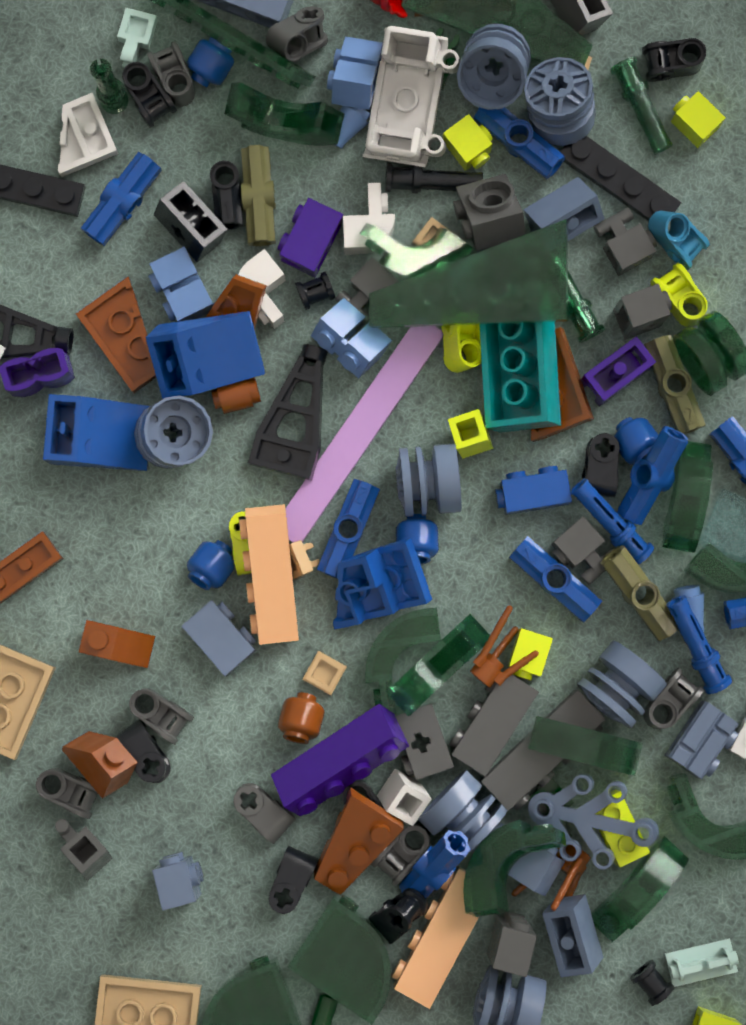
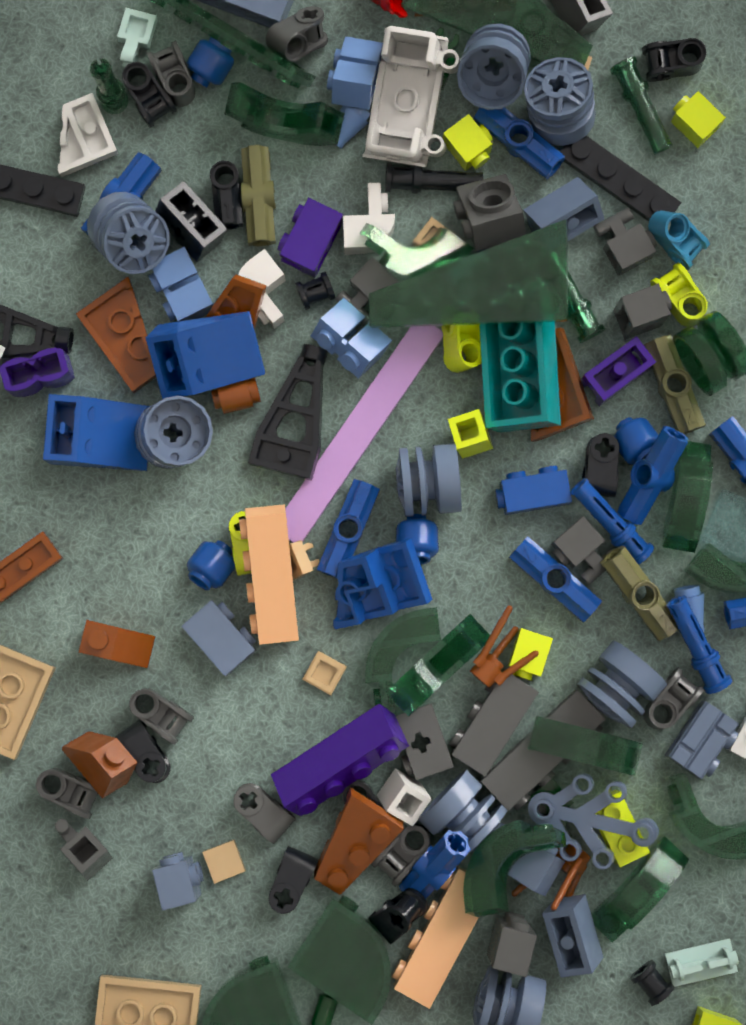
(116, 221): none -> sand blue wheel
(224, 861): none -> tan tile
(301, 718): dark orange head -> none

